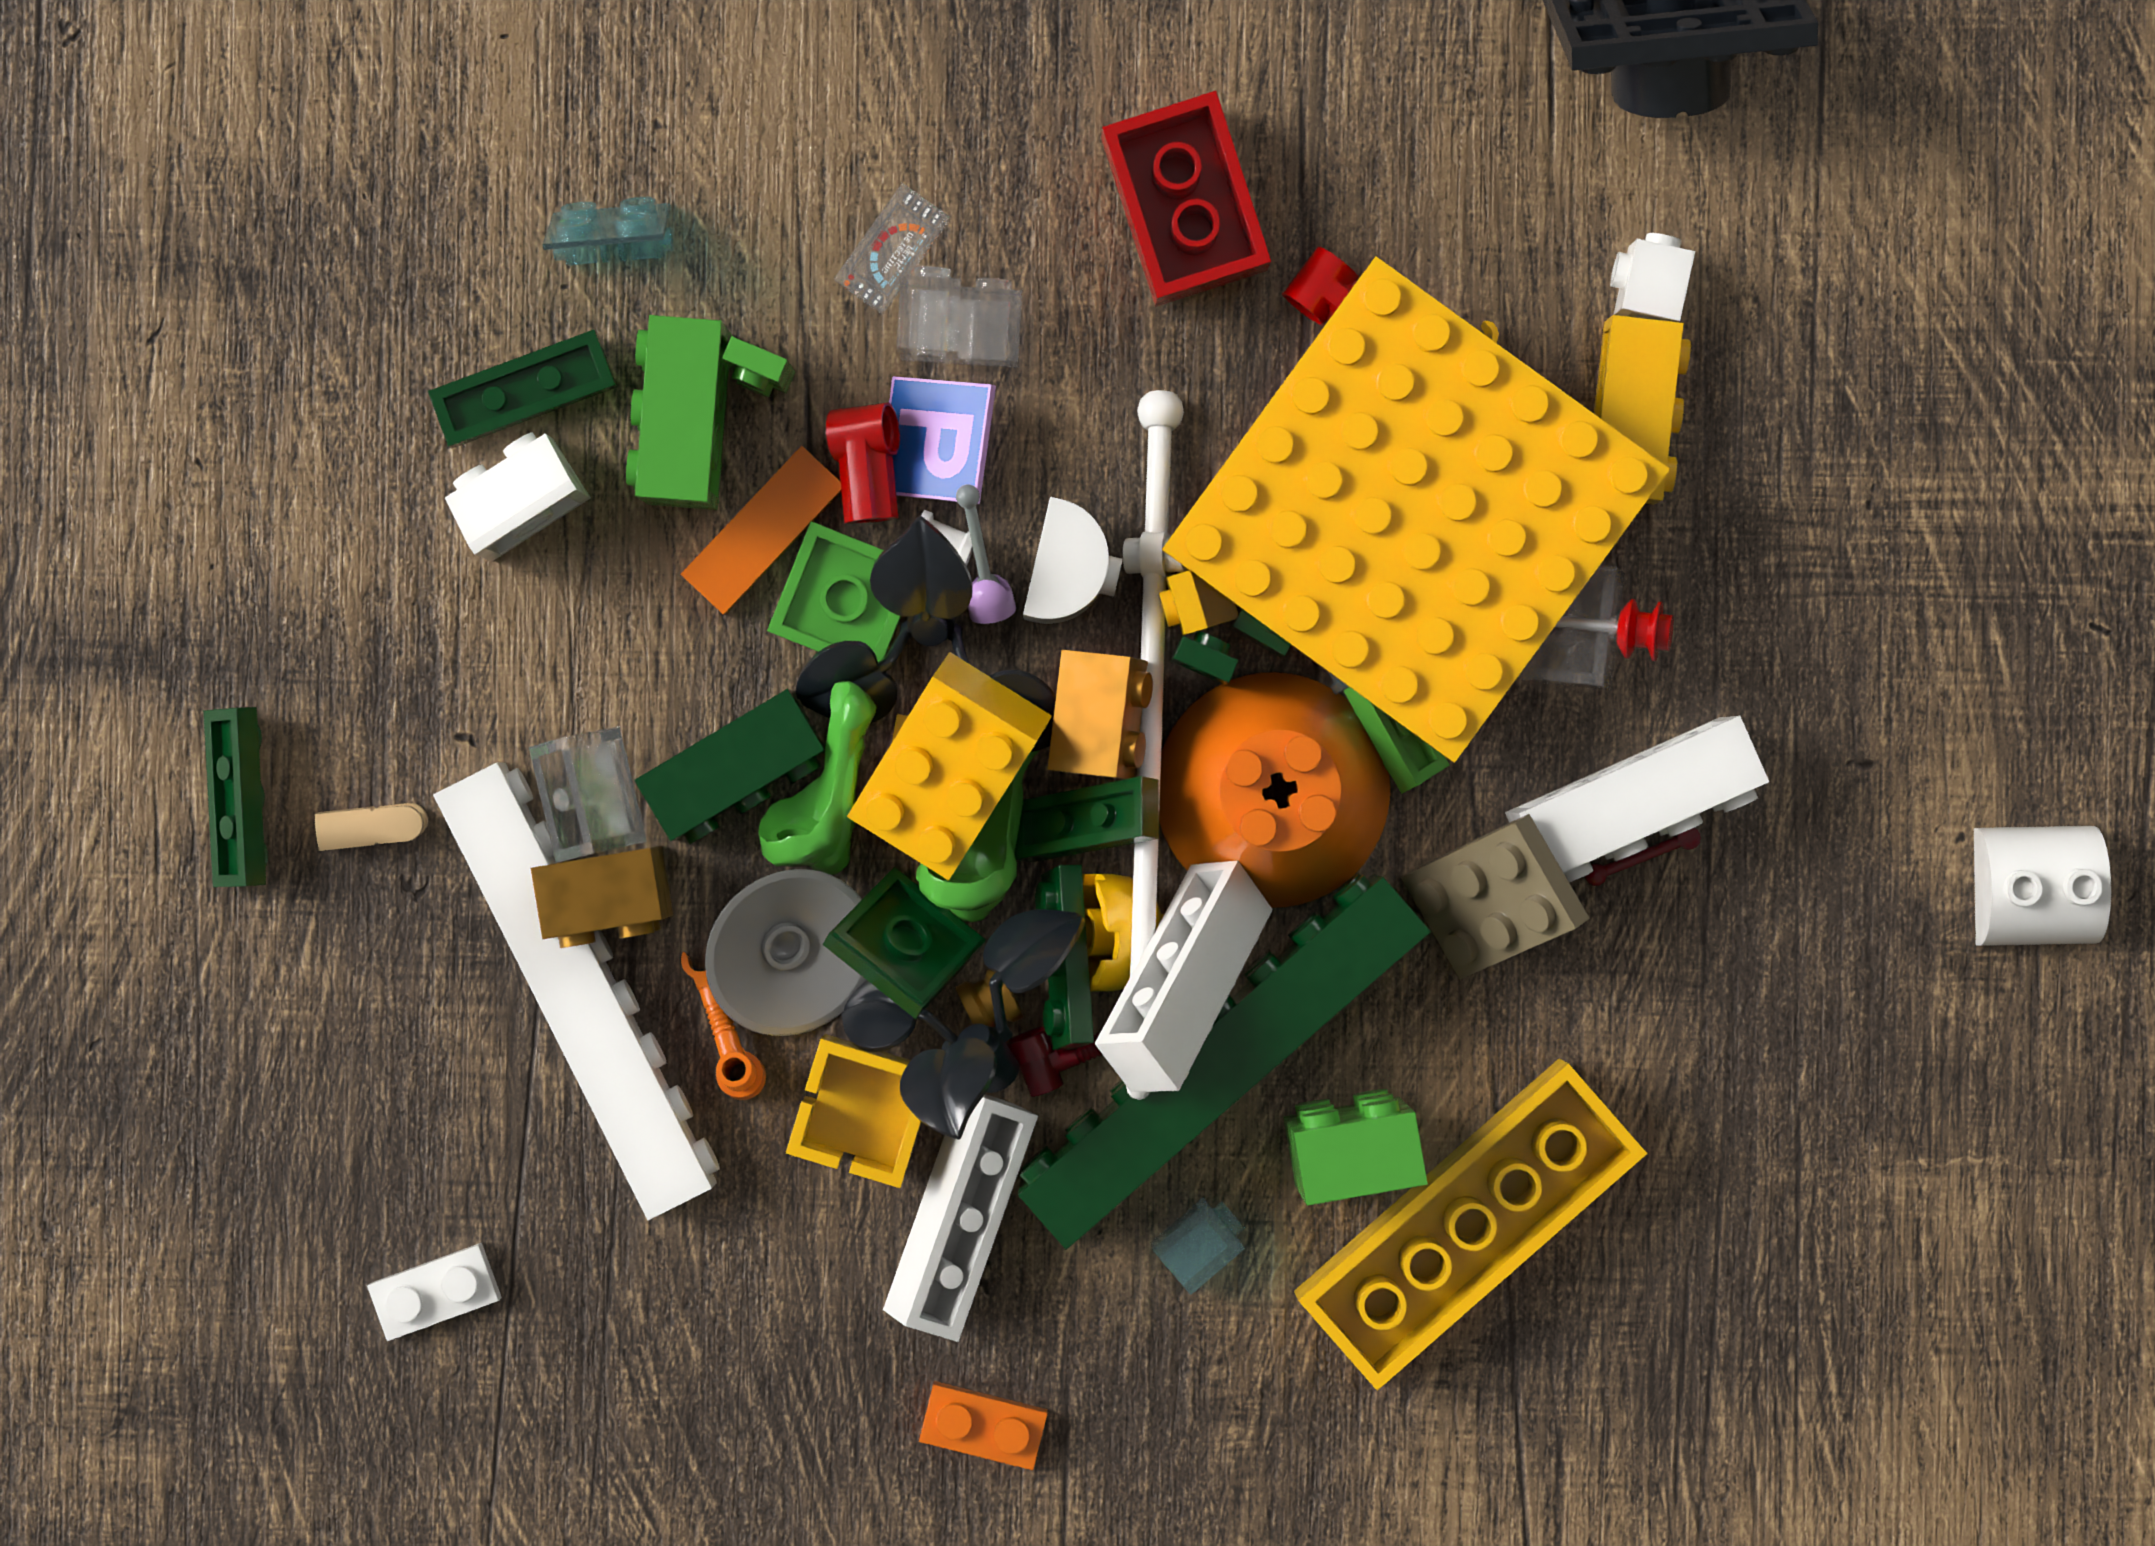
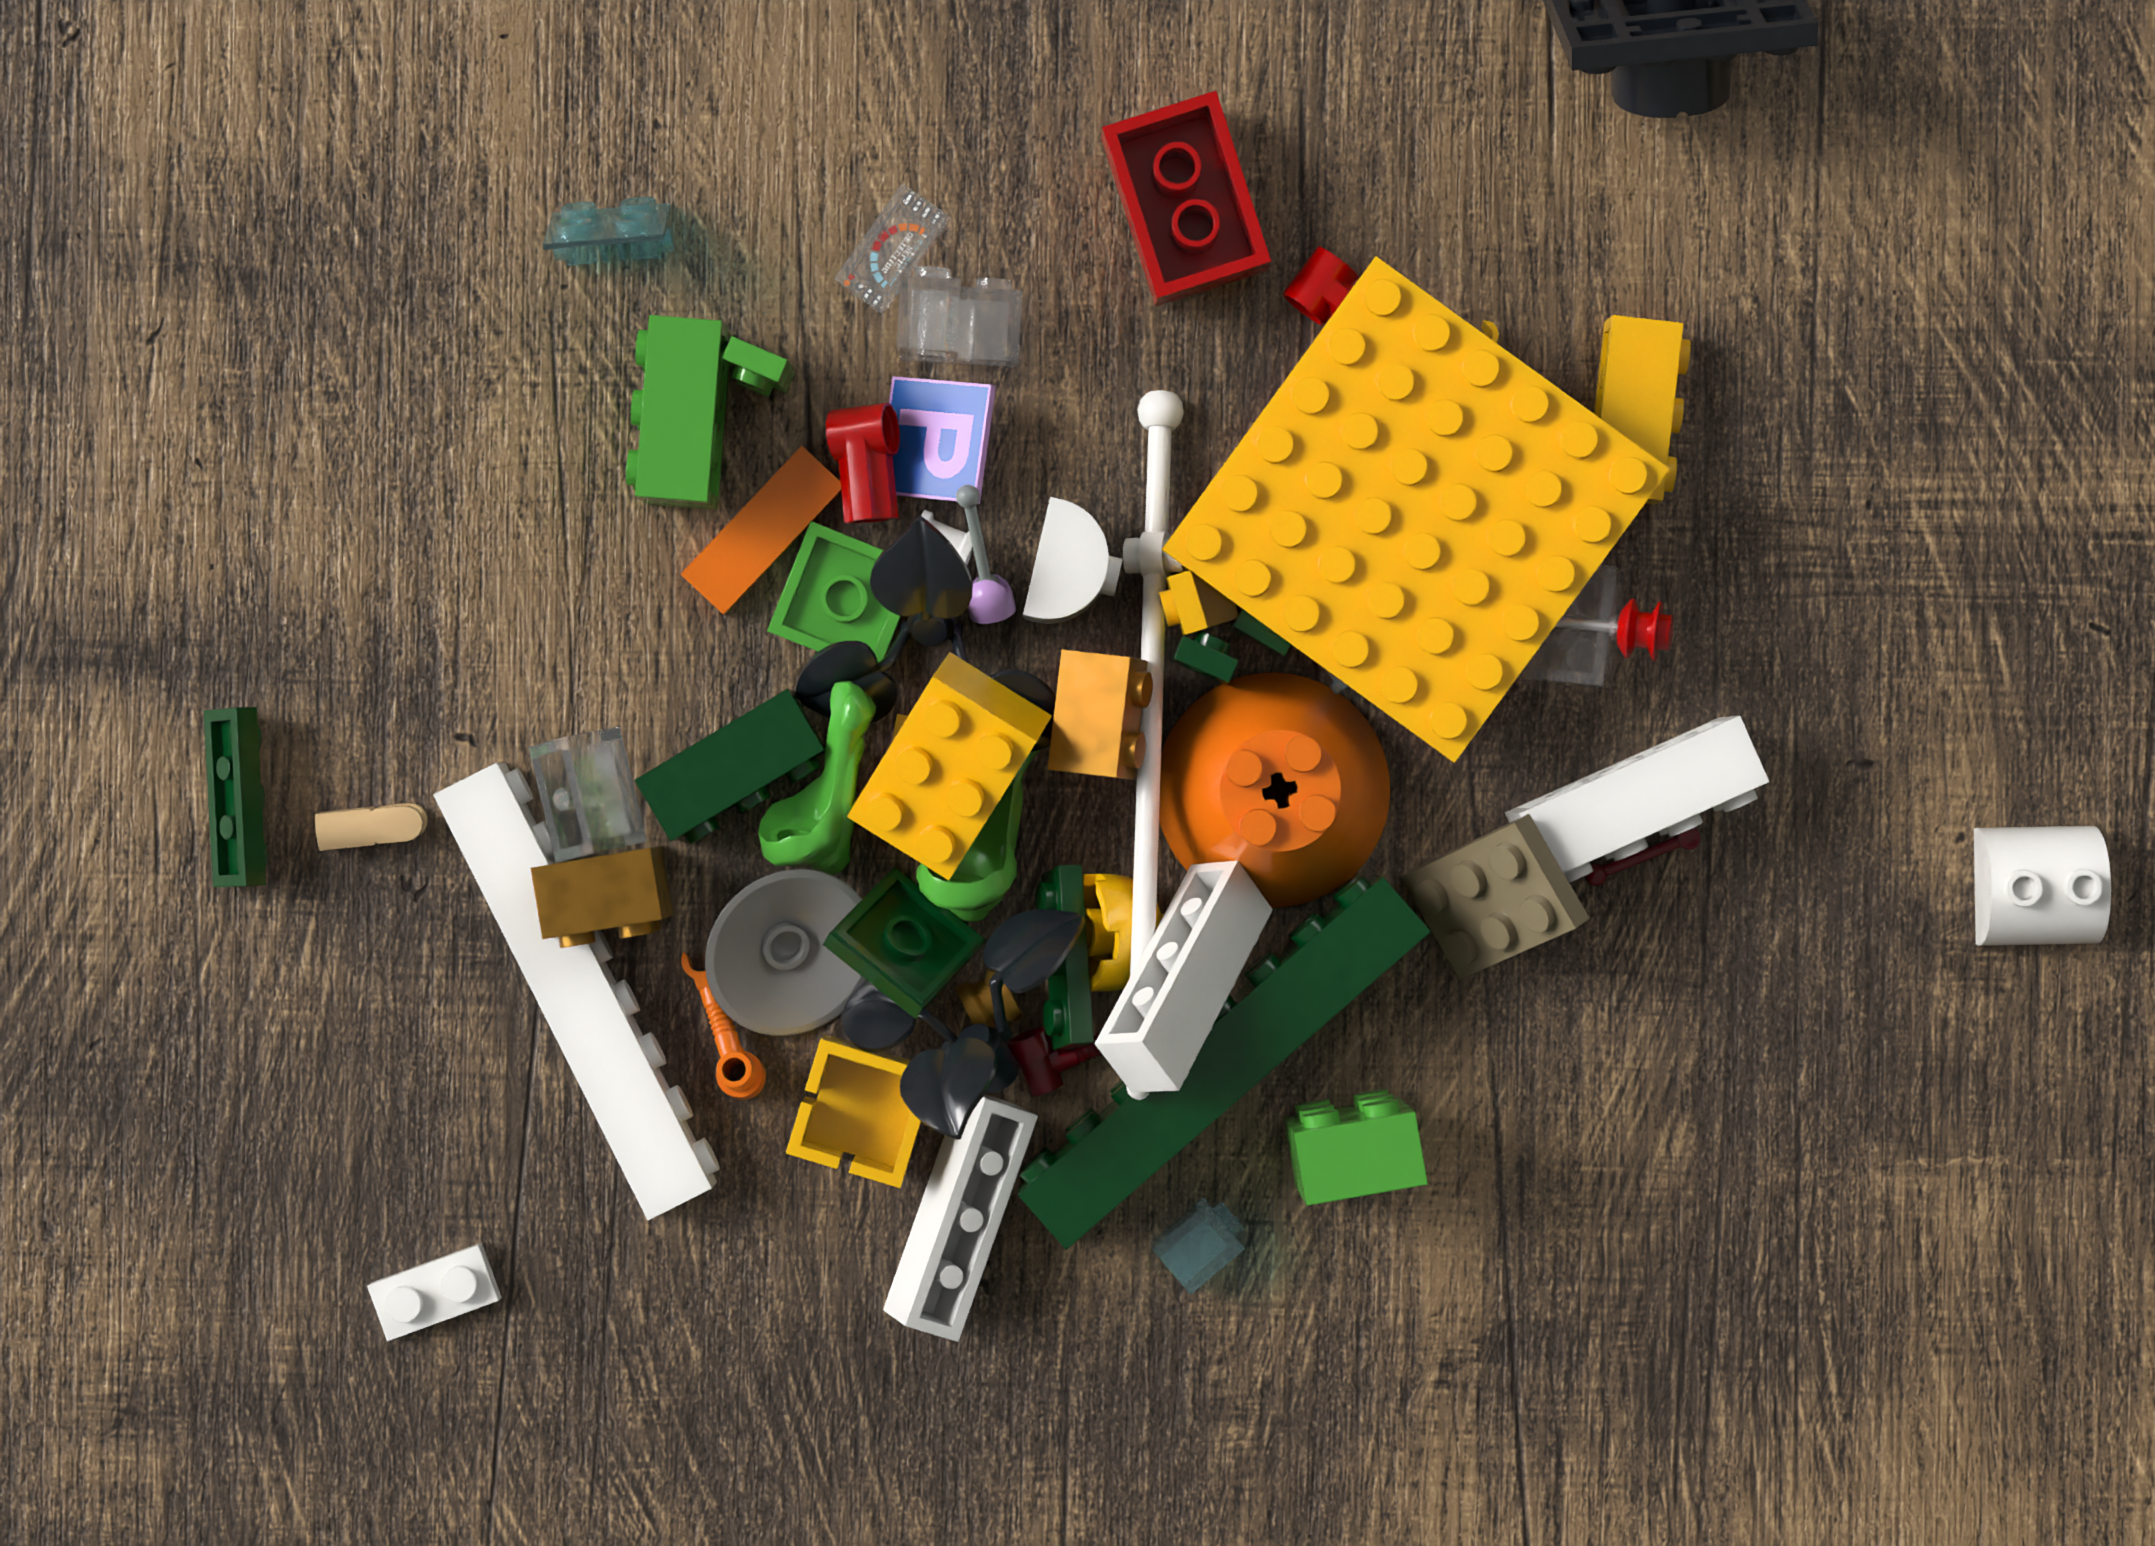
(515, 496): white slope -> none
(522, 389): dark green plate -> none
(983, 1425): orange plate -> none
(1088, 819): dark green plate -> none
(1403, 753): bright green plate -> none
(1470, 1224): yellow brick -> none
(1652, 278): white brick -> none

